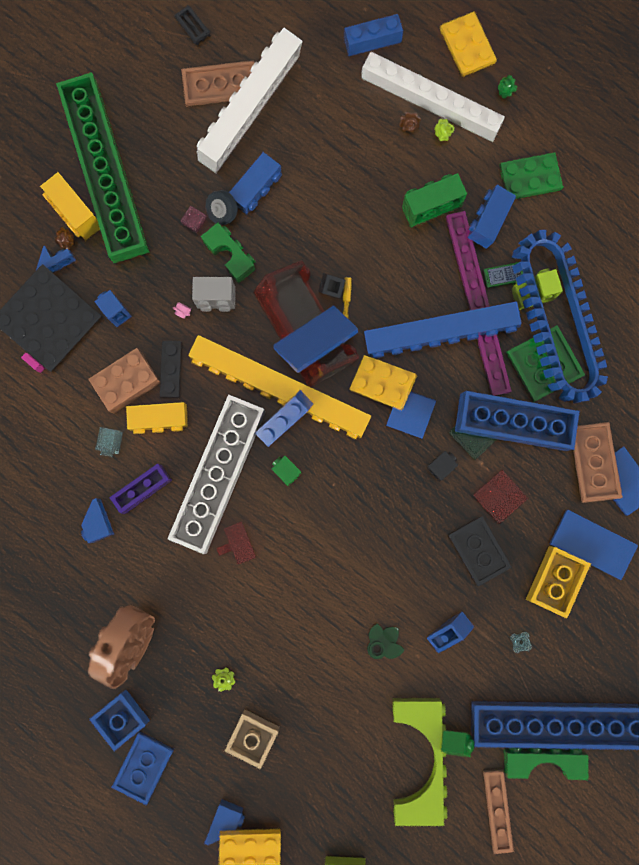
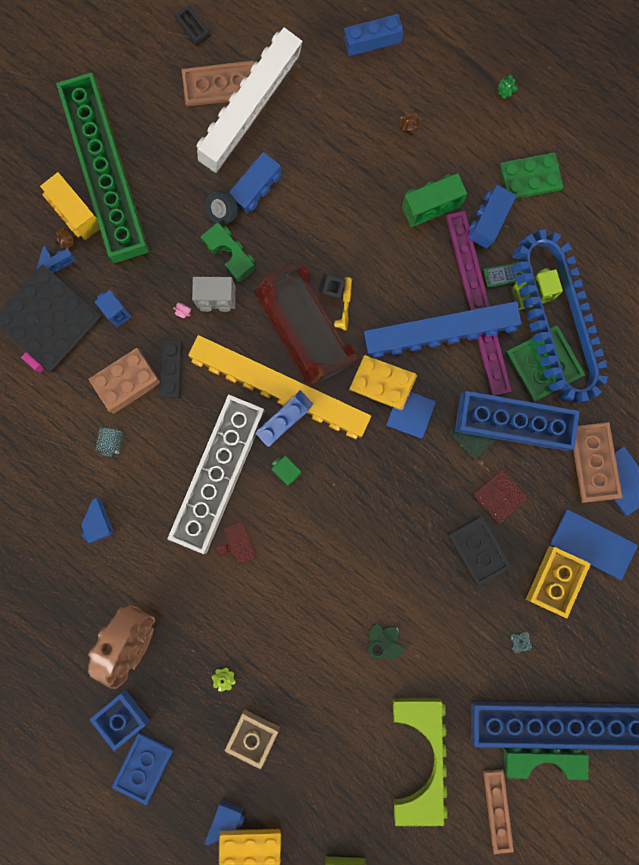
(140, 489): dark purple brick -> none
(157, 417): yellow brick -> none
(193, 219): clear pink plate -> none
(315, 339): blue tile -> none
(432, 96): white brick -> none
(443, 129): lime plant -> none
(443, 465): black brick -> none
(450, 632): blue slope -> none
(457, 744): green brick -> none
(468, 44): yellow plate -> none

